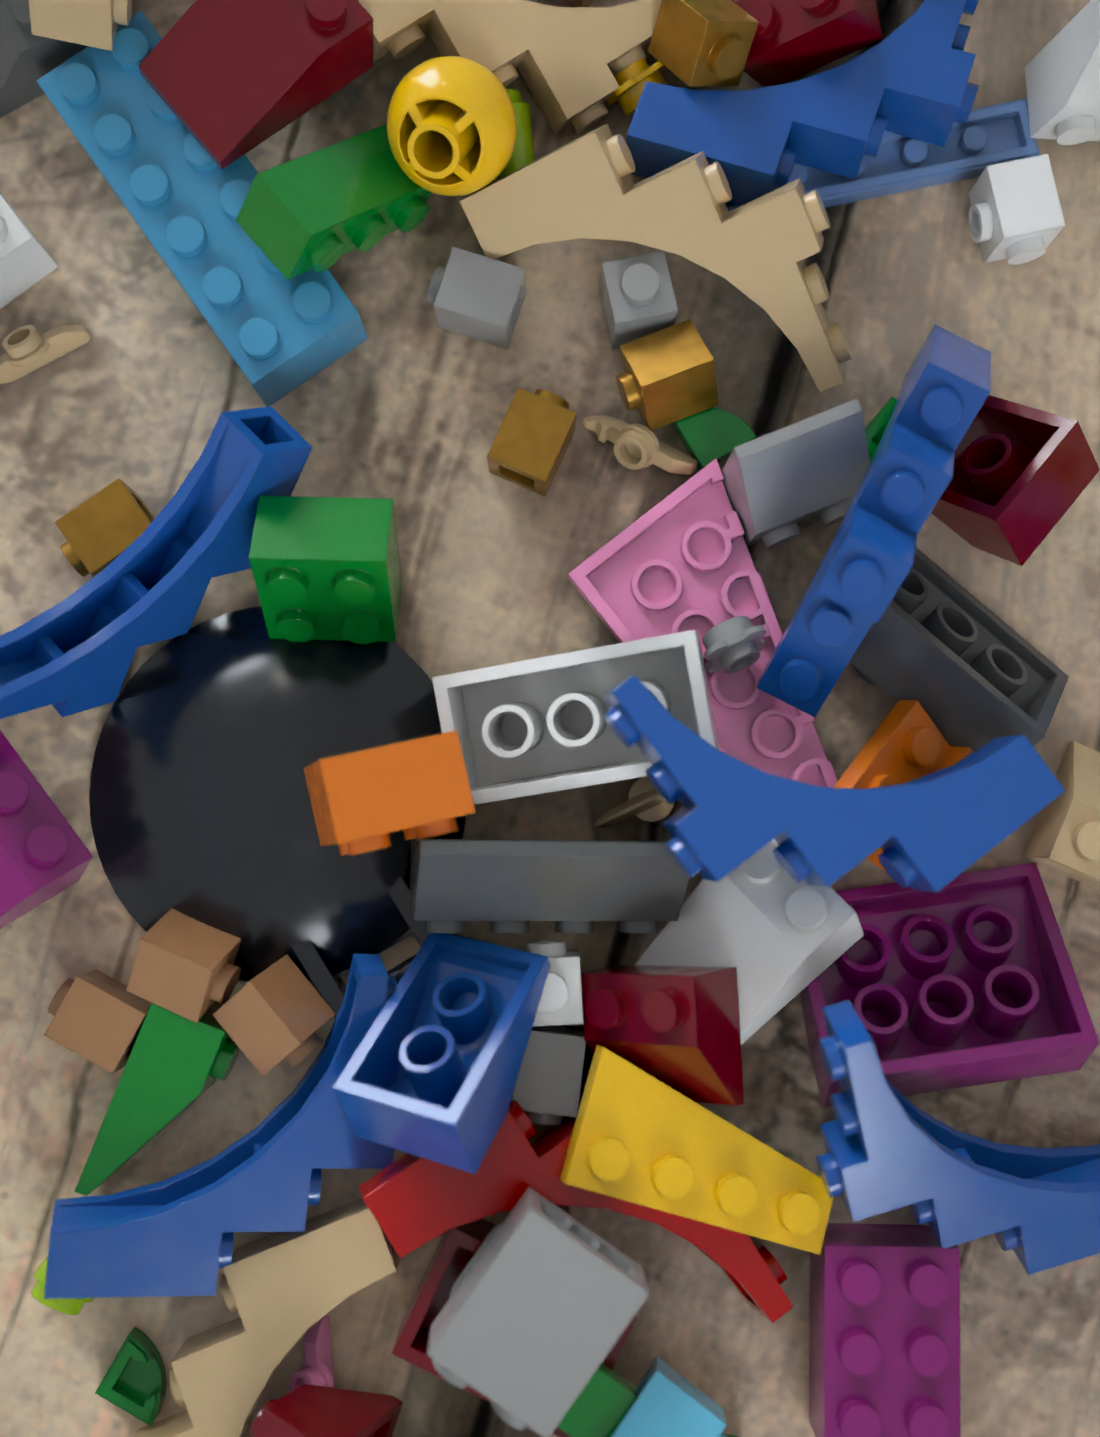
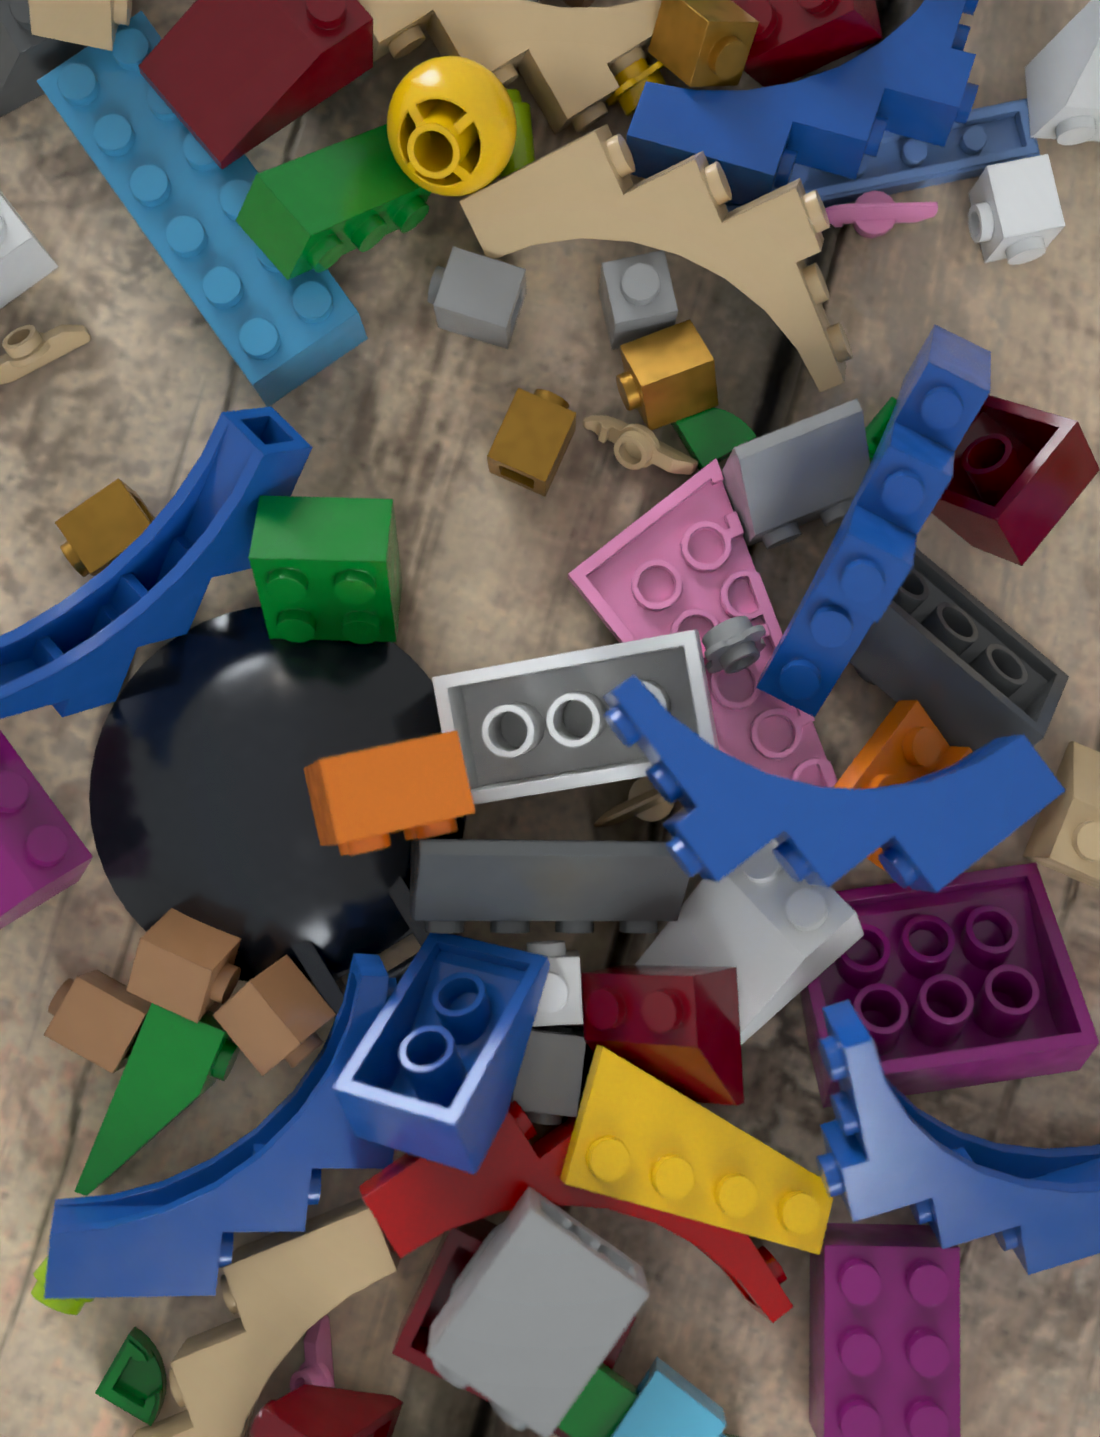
(877, 213): none -> bright pink piece

